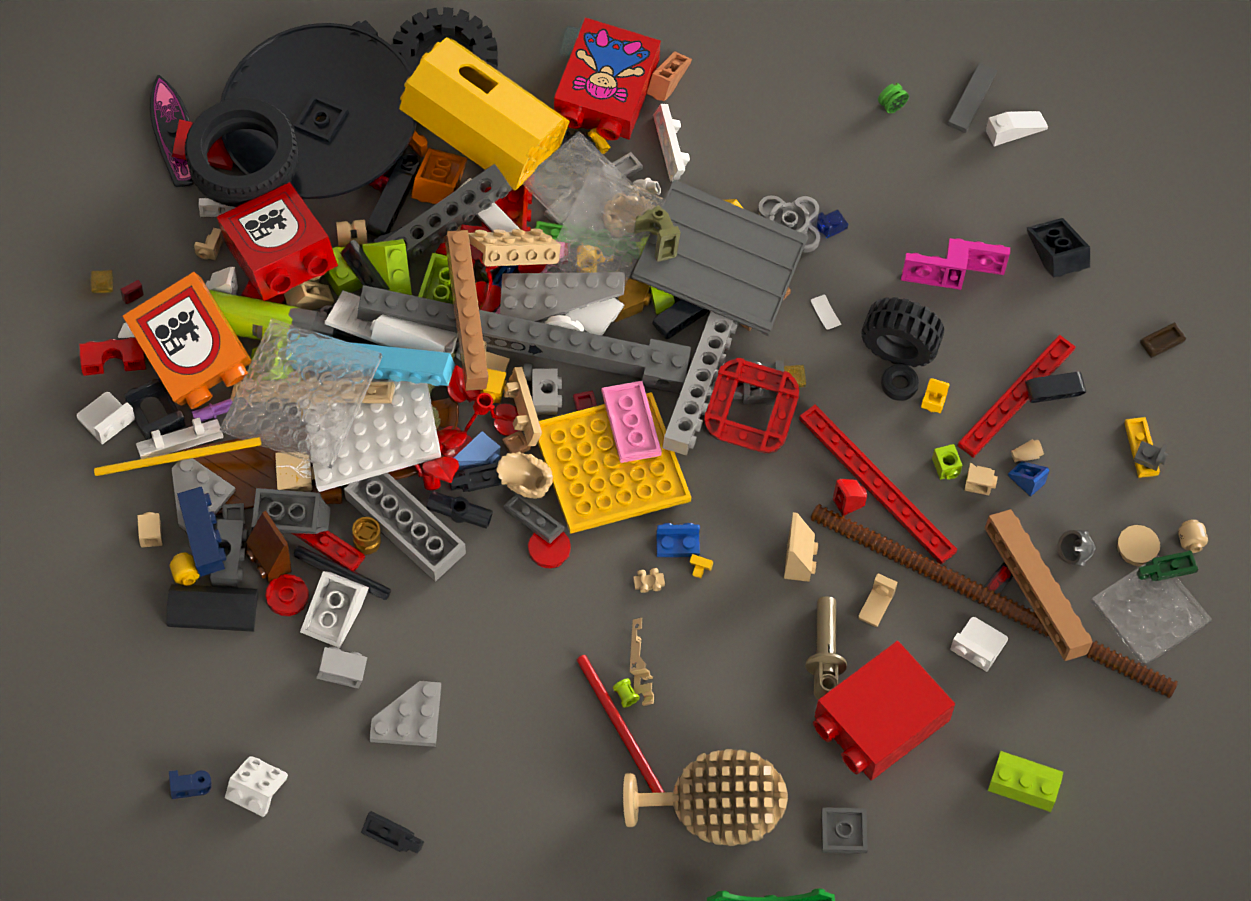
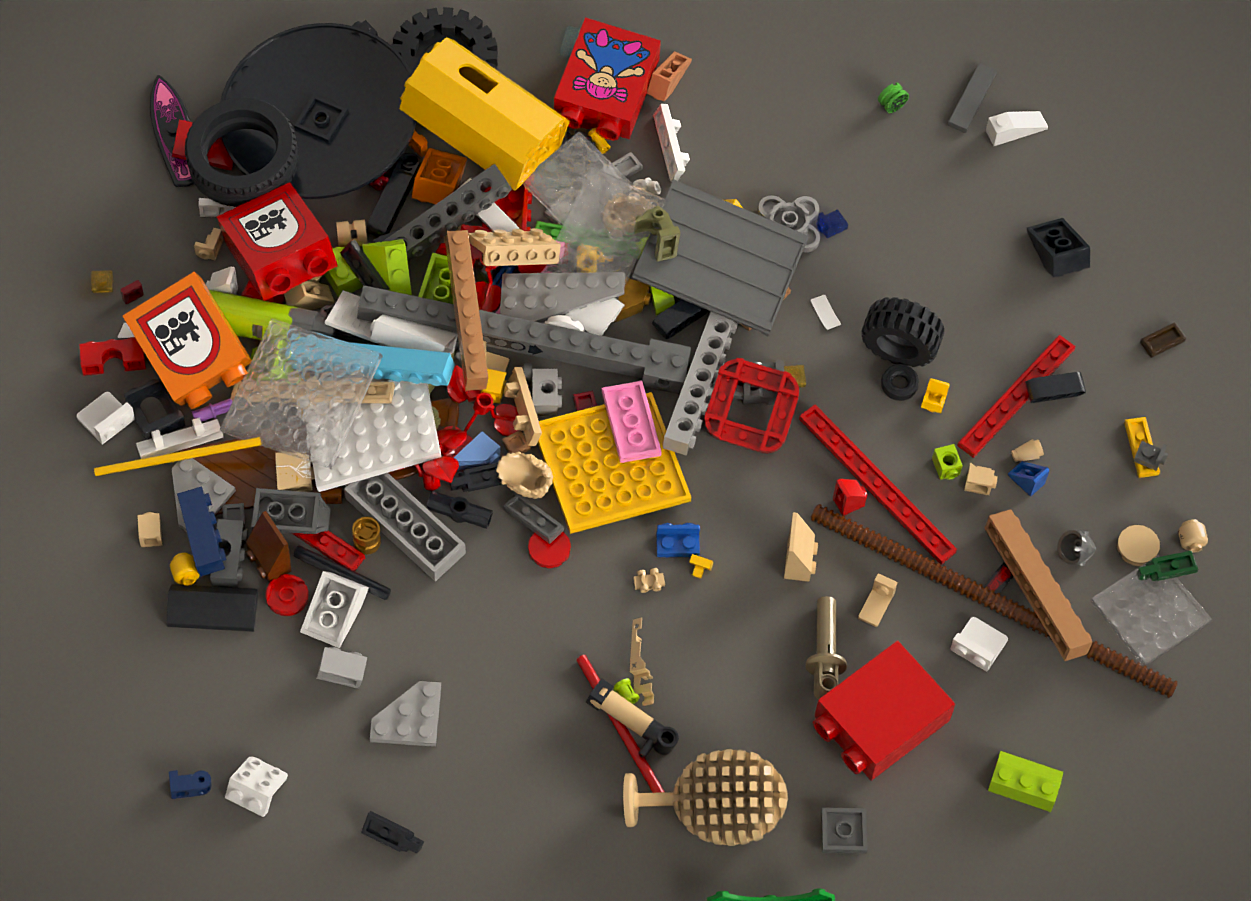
(633, 718): none -> piece
(959, 257): dark pink bracket -> none

